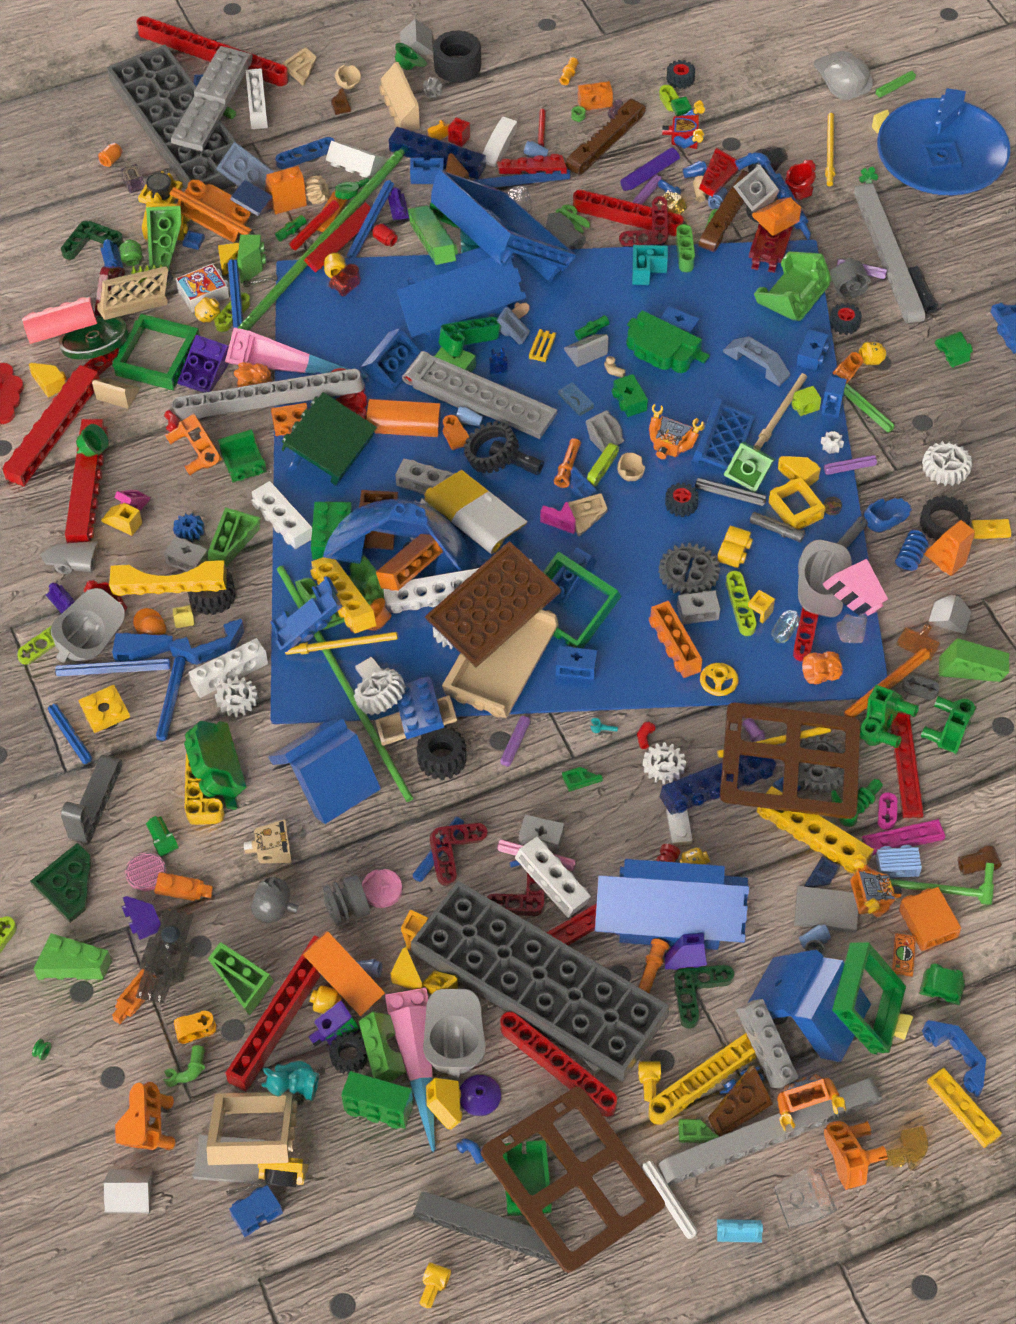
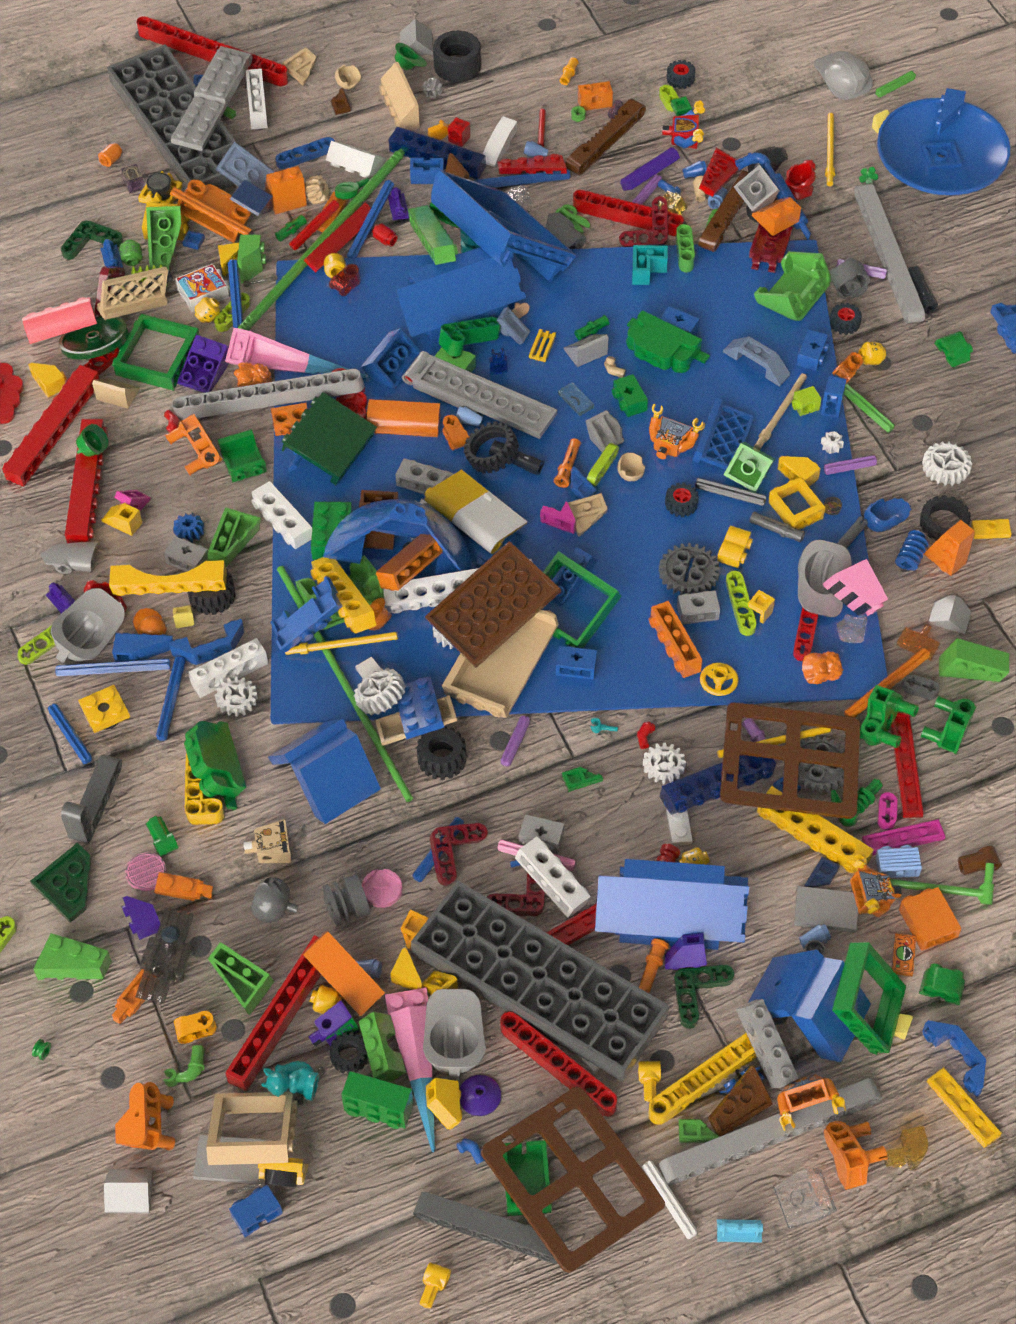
(785, 626): clear light blue plate -> none

